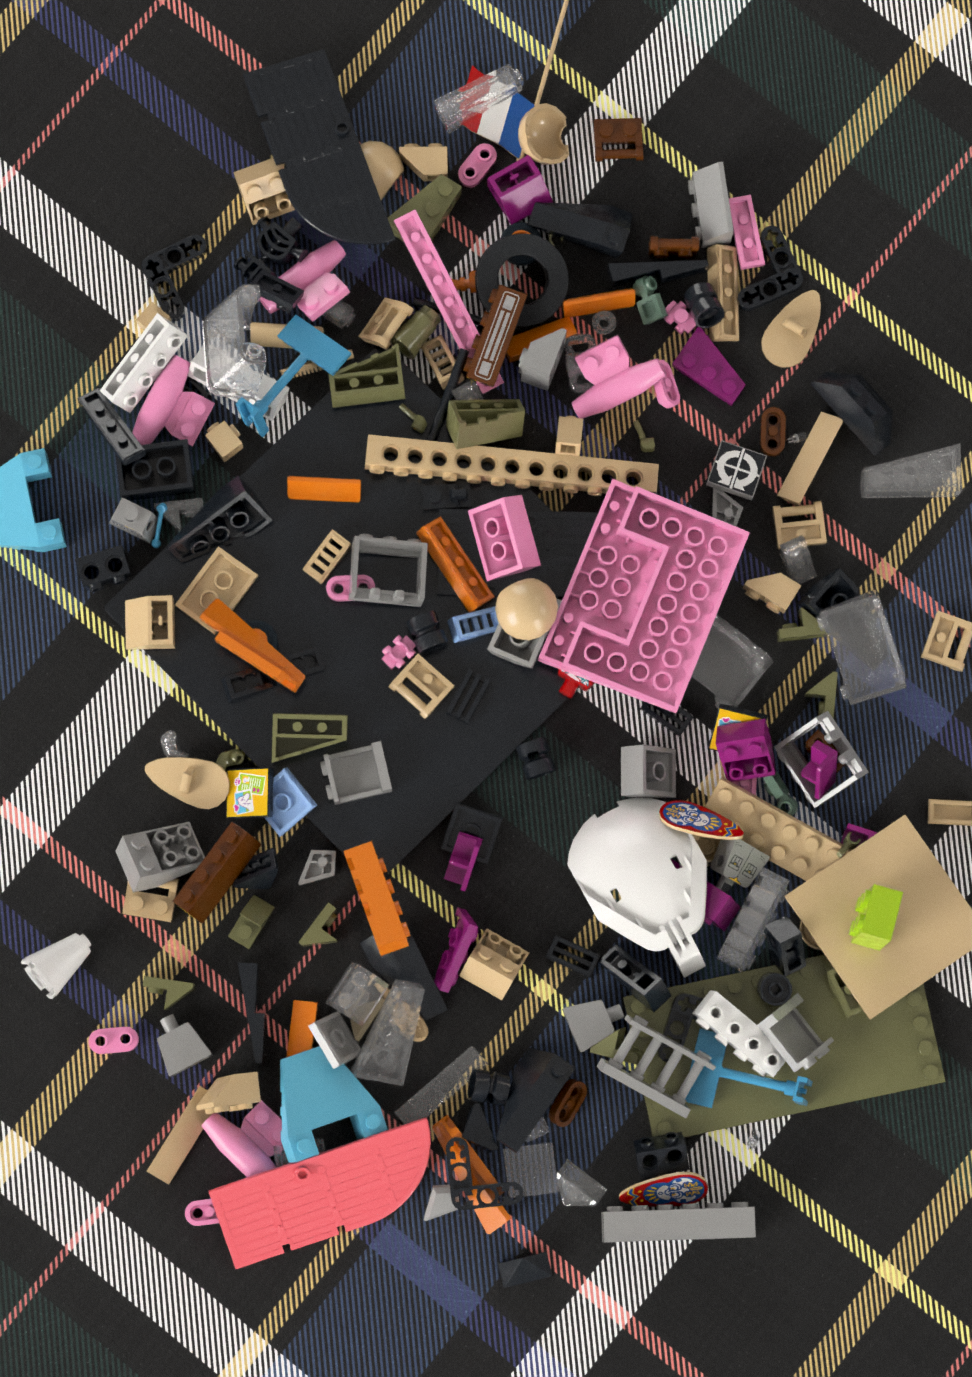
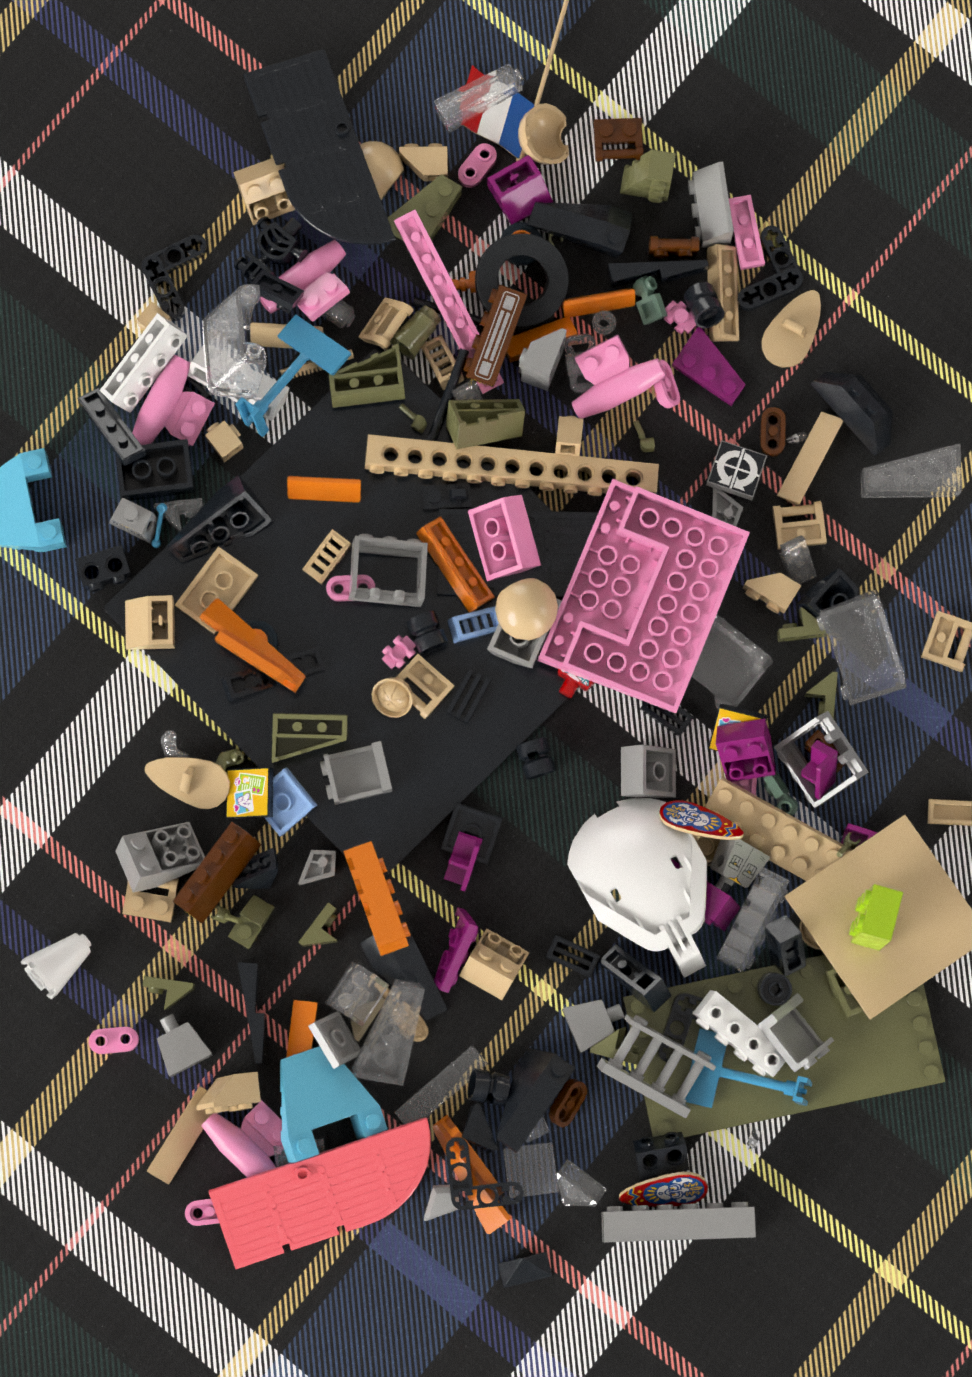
(223, 915): none -> olive hand
(392, 697): none -> tan hat
(649, 176): none -> olive wedge

